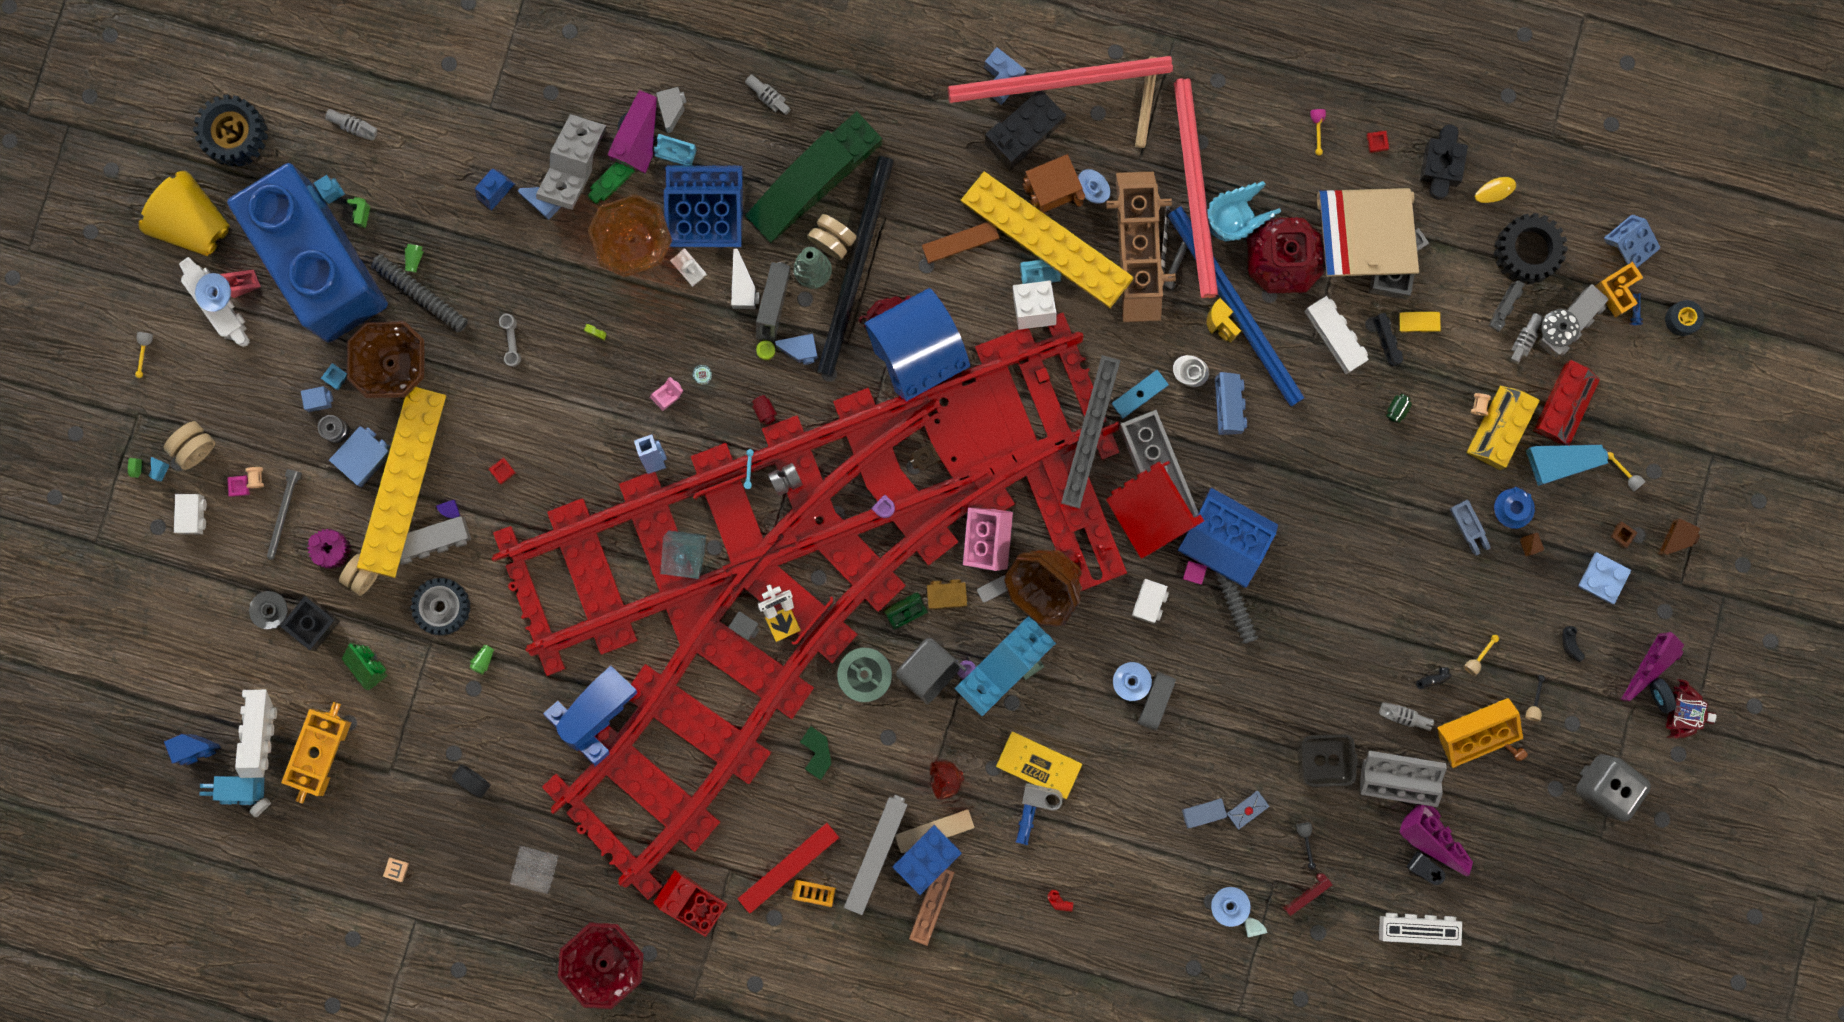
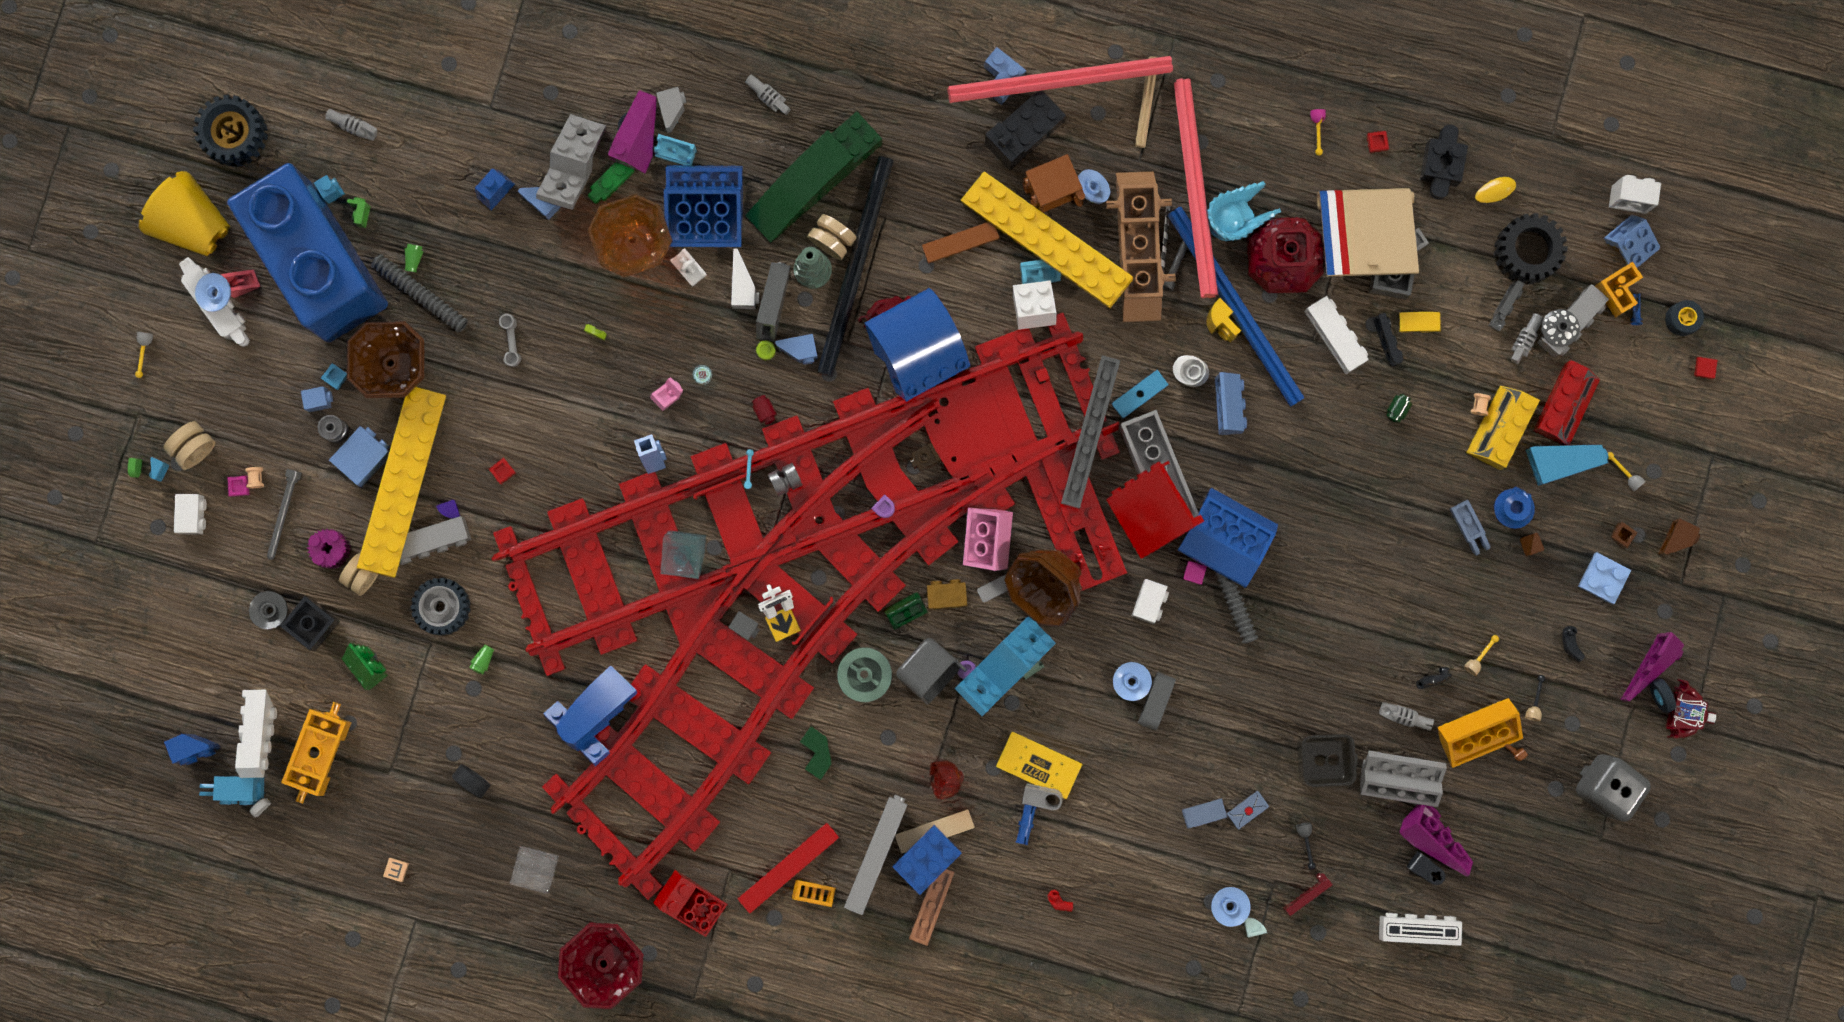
(1635, 194): none -> white brick
(1705, 368): none -> red tile

